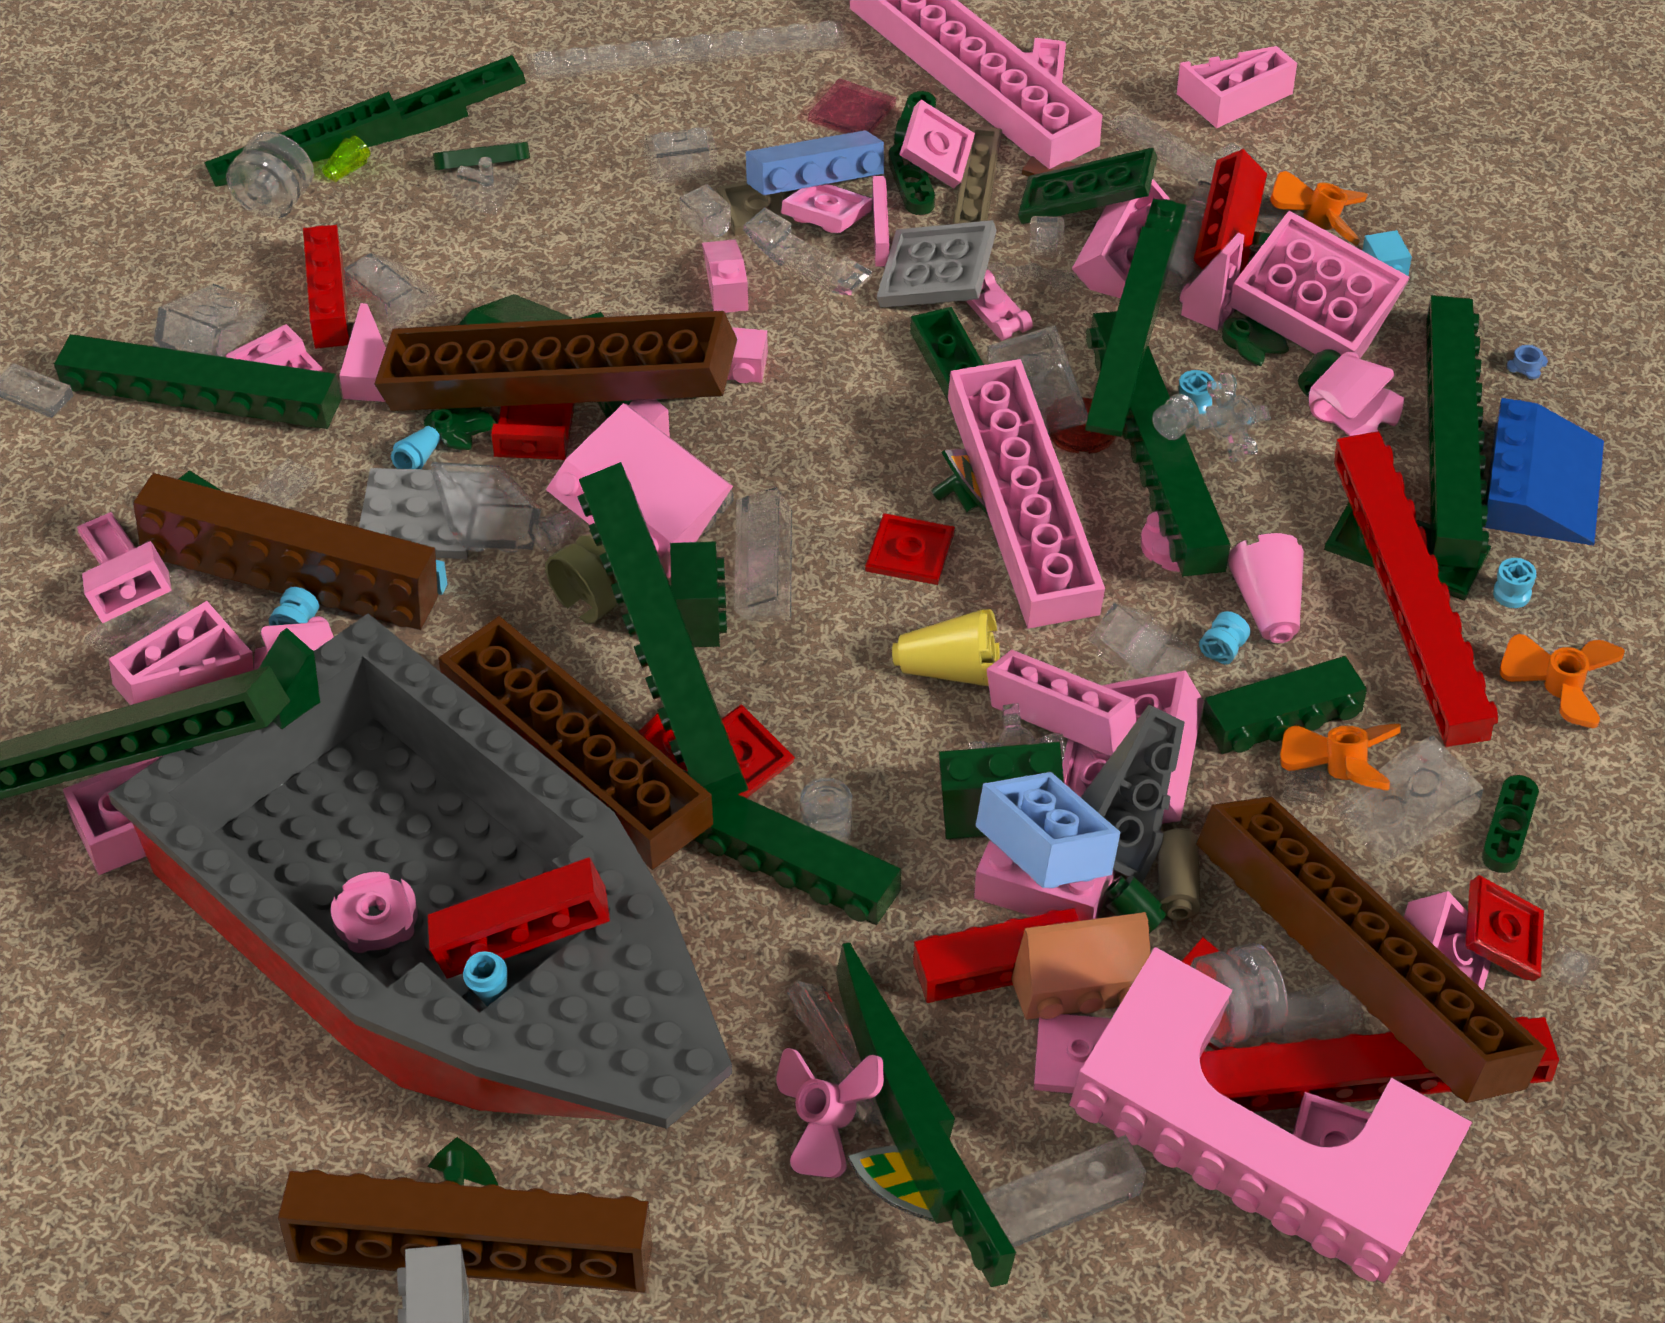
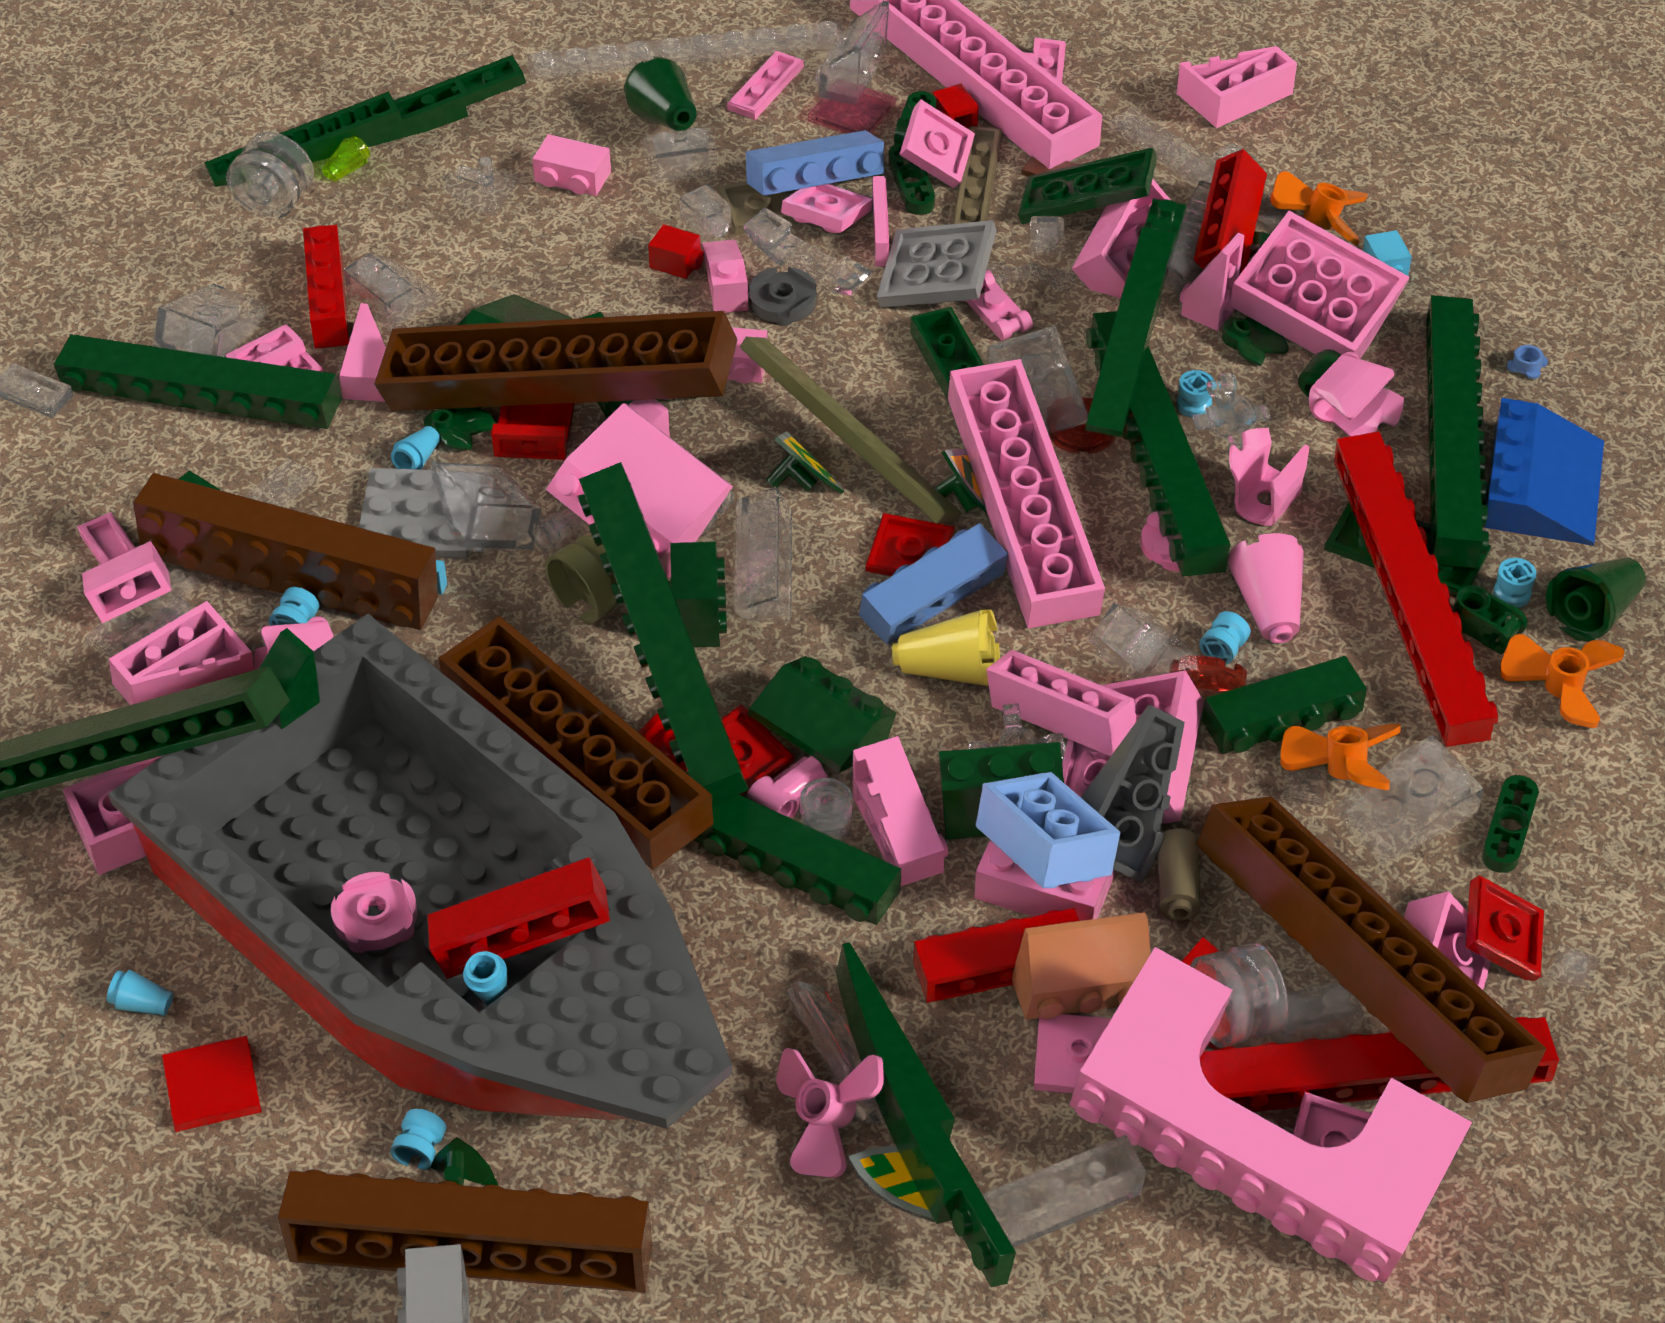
(138, 994): none -> medium azure cone
(211, 1083): none -> red tile
(419, 1136): none -> medium azure wheel
(471, 156): dark green beam -> none
(571, 165): none -> bright pink brick
(660, 94): none -> dark green cone
(675, 251): none -> red brick
(765, 85): none -> bright pink tile
(784, 791): none -> bright pink piece
(787, 309): none -> dark grey plate
(791, 467): none -> dark green shield
(821, 712): none -> dark green slope
(850, 430): none -> olive tile
(855, 56): none -> clear slope
(897, 811): none -> bright pink wedge
(932, 583): none -> medium blue brick
(957, 105): none -> red brick
(1131, 898): dark green brick -> none
(1175, 416): clear wheel -> none
(1210, 672): none -> clear red tile
(1256, 476): none -> bright pink piece
(1486, 617): none -> dark green piece
(1594, 596): none -> dark green cone

